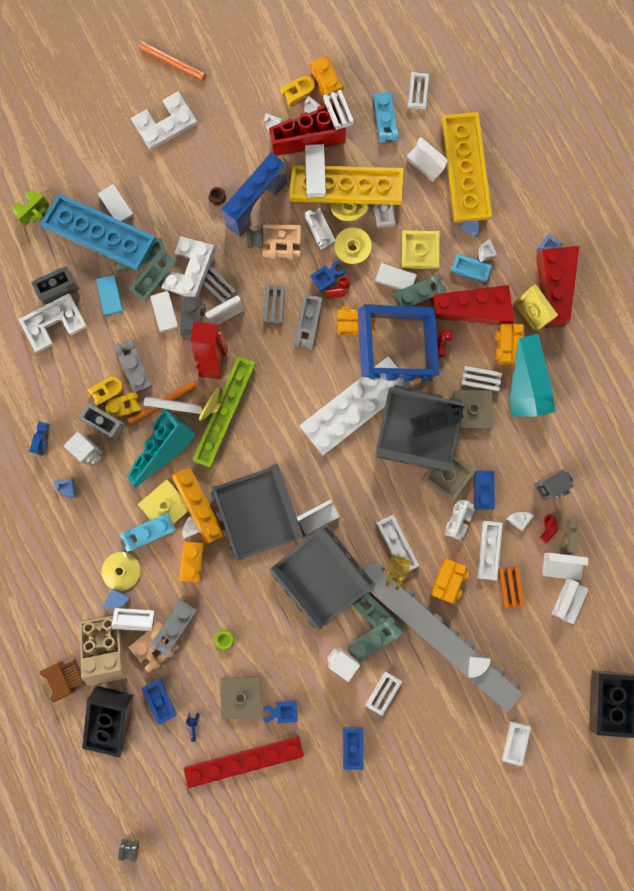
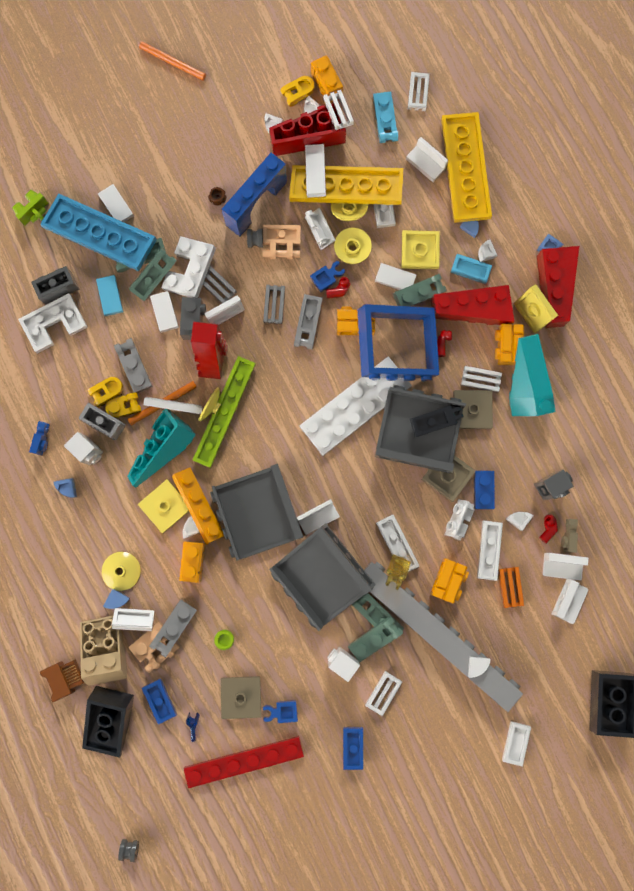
(148, 531): medium azure plate -> none
(167, 129): white plate -> none

